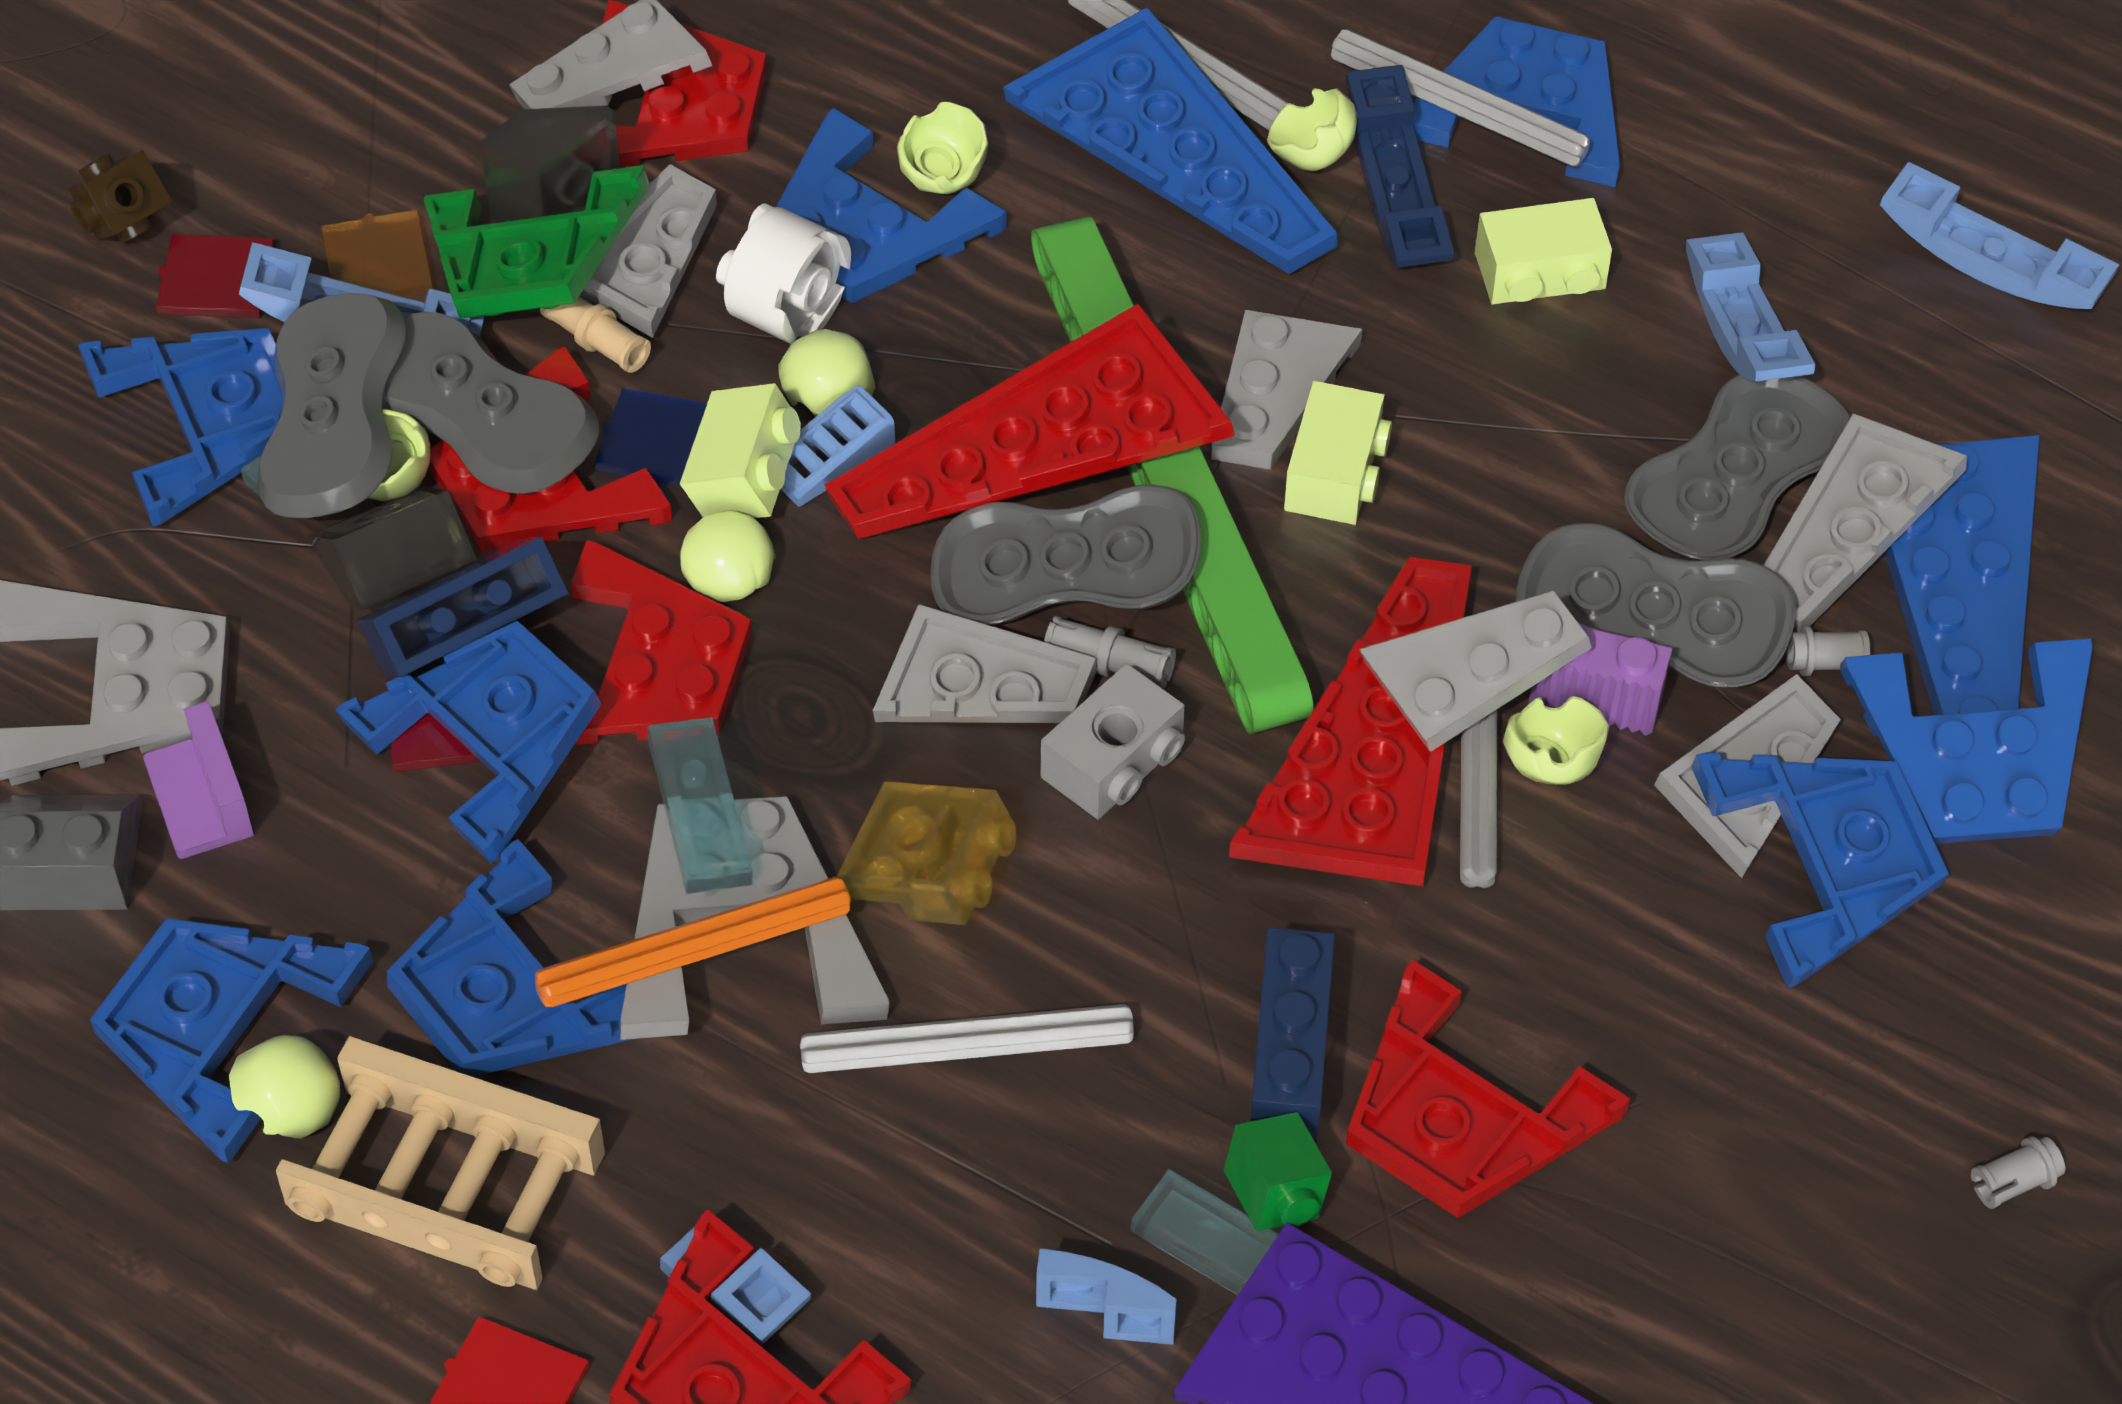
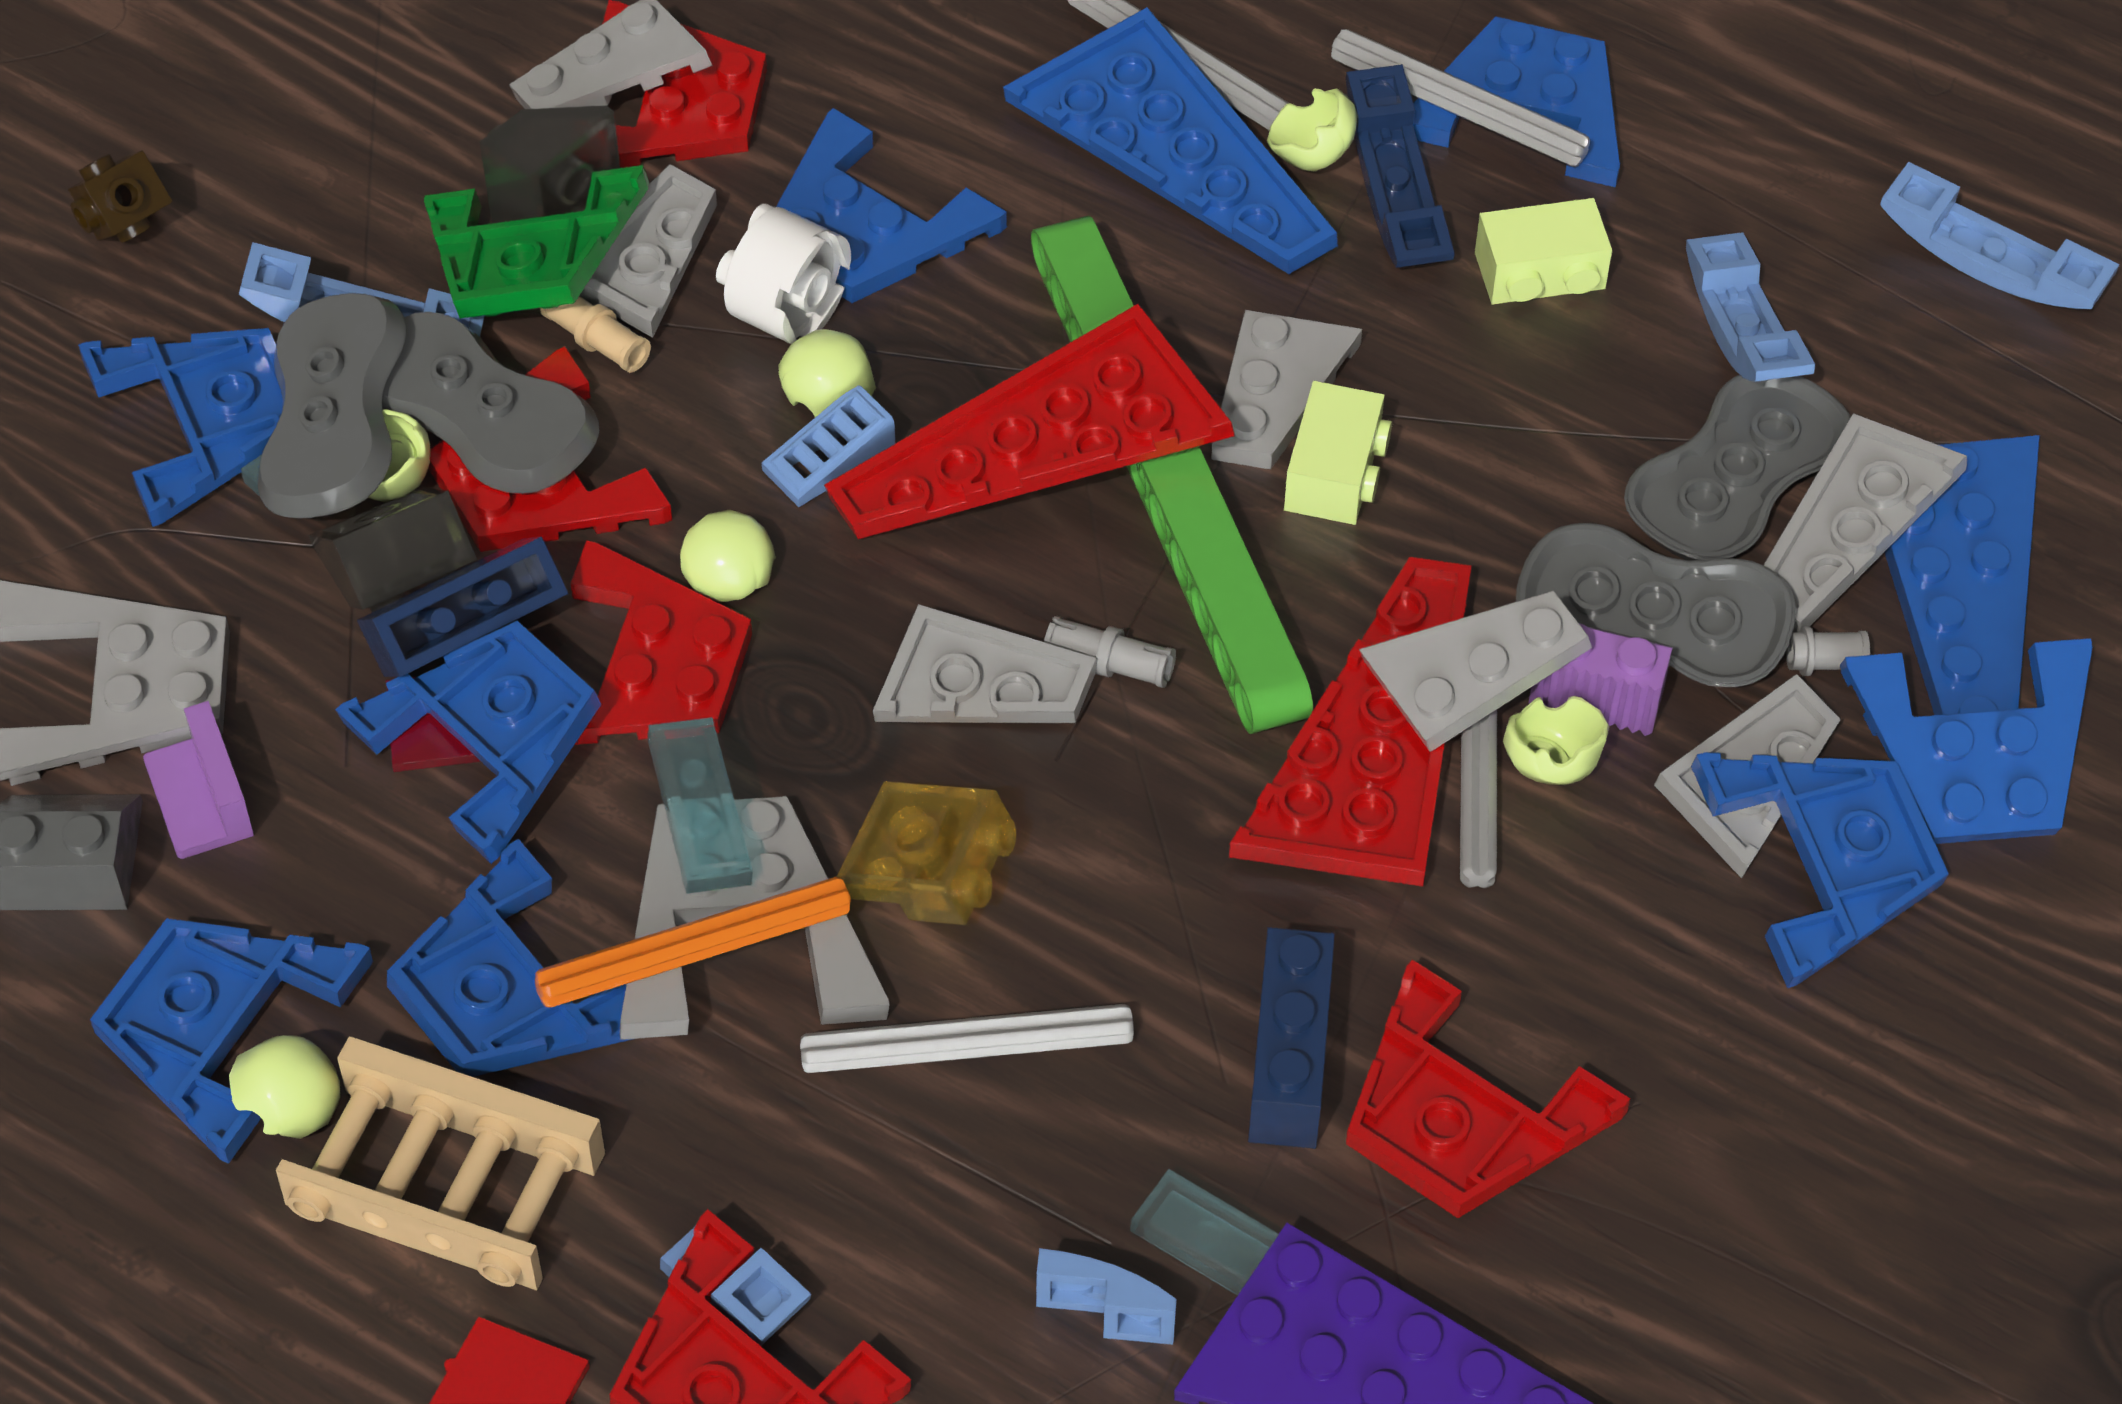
(206, 276): dark red piece -> none
(379, 253): clear orange piece -> none
(649, 434): clear blue piece -> none
(741, 451): yellowish green brick -> none
(943, 149): yellowish green hair -> none
(1019, 558): dark grey plate -> none
(1122, 711): light grey brick -> none
(1277, 1171): green brick -> none
(2030, 1166): light grey pin -> none

